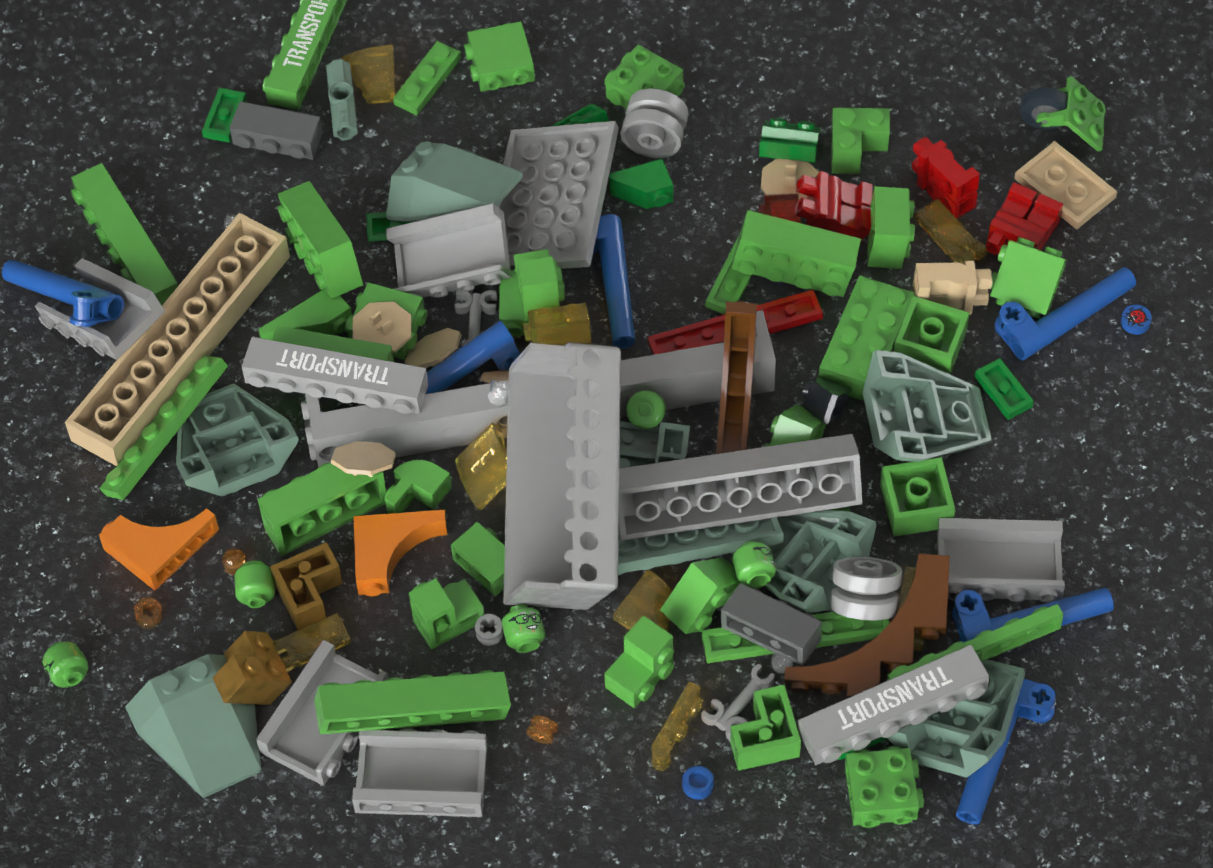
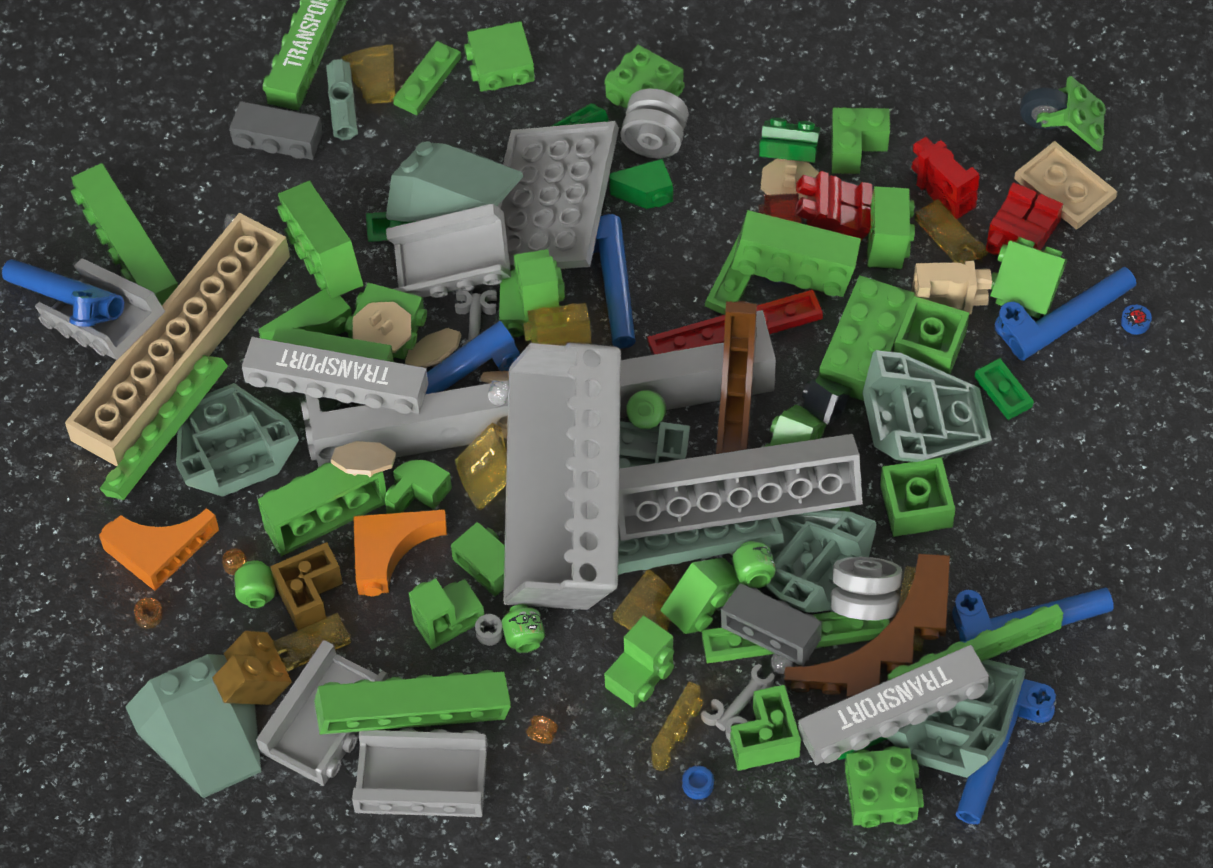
(65, 664): bright green head -> none
(221, 115): green plate -> none
(1003, 558): light grey panel -> none

